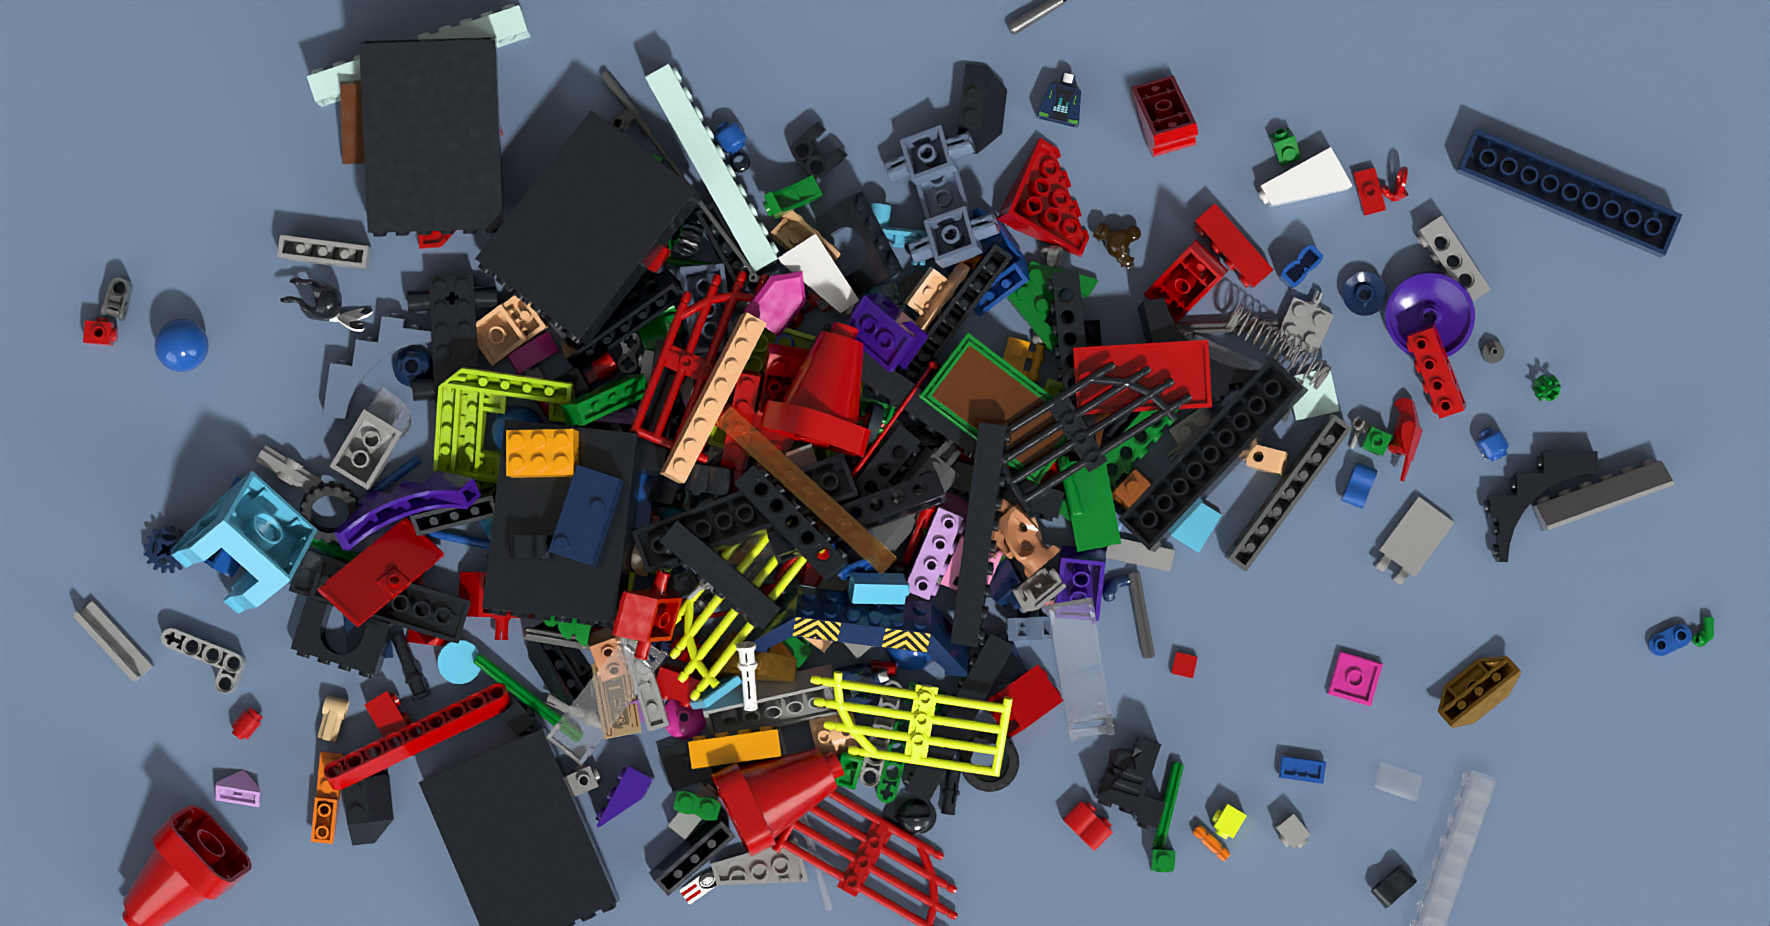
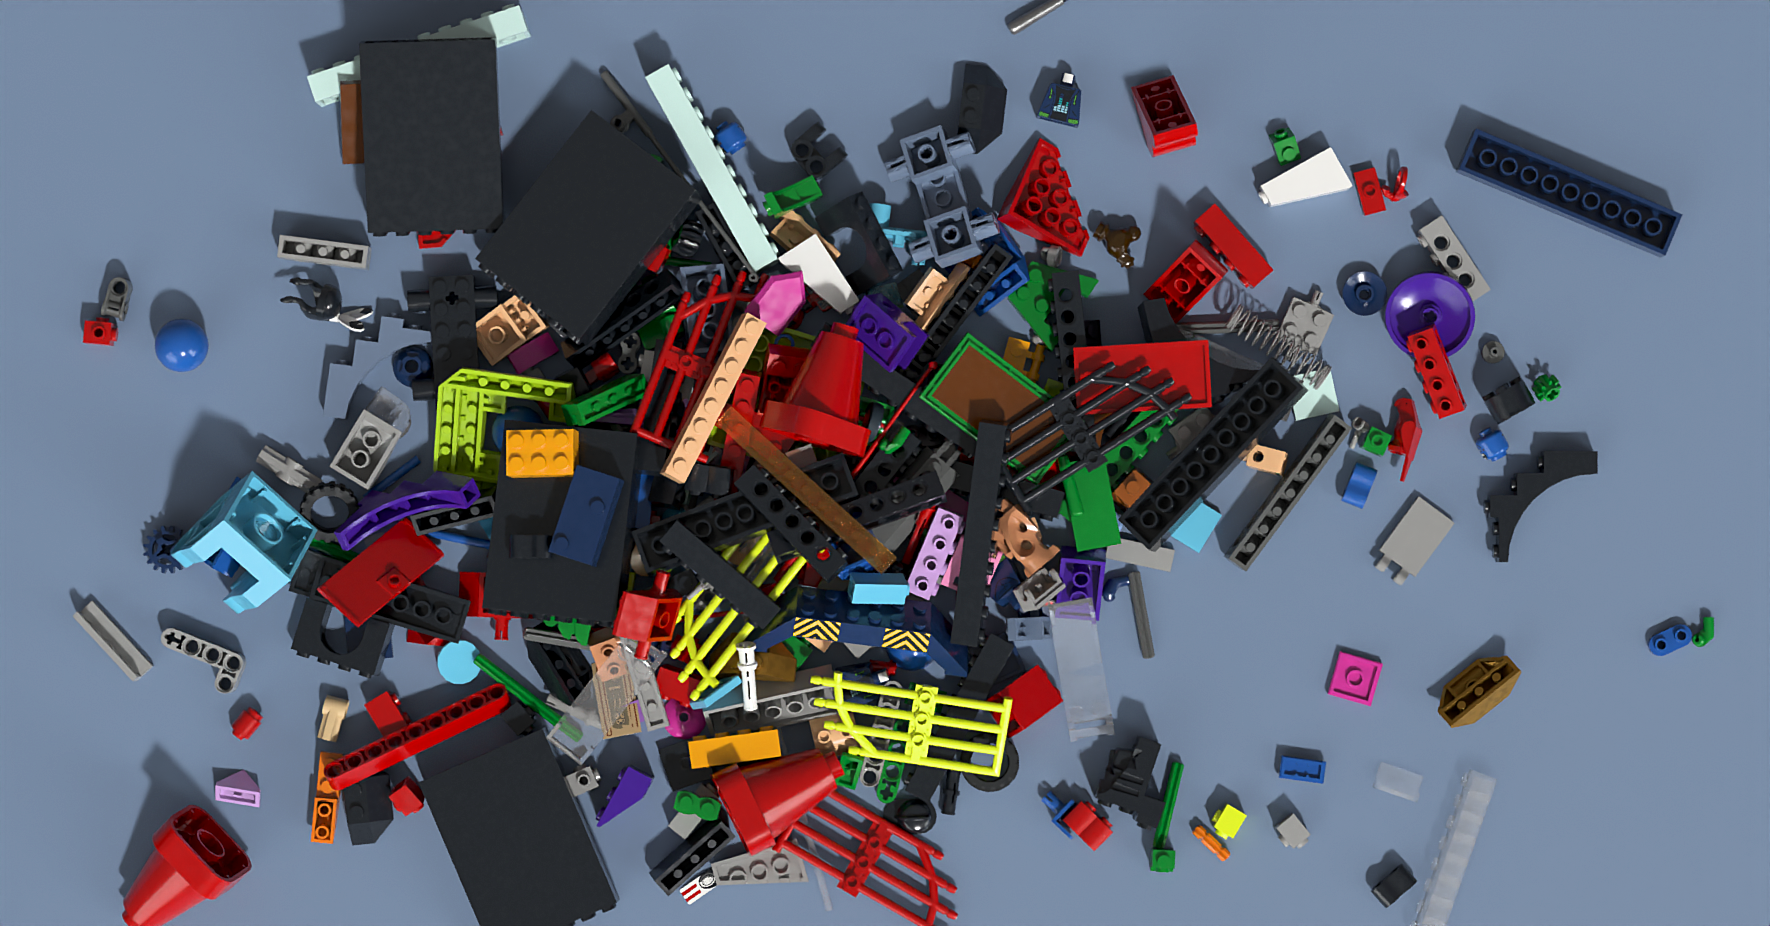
(407, 796): none -> red brick
(413, 676): black pin -> none
(740, 155): black piece -> none
(897, 441): none -> green arm
(1059, 809): none -> blue bracket
(1184, 665): red tile -> none
(1297, 270): blue brick -> none
(1508, 400): none -> black brick
(1602, 495): light grey slope -> none

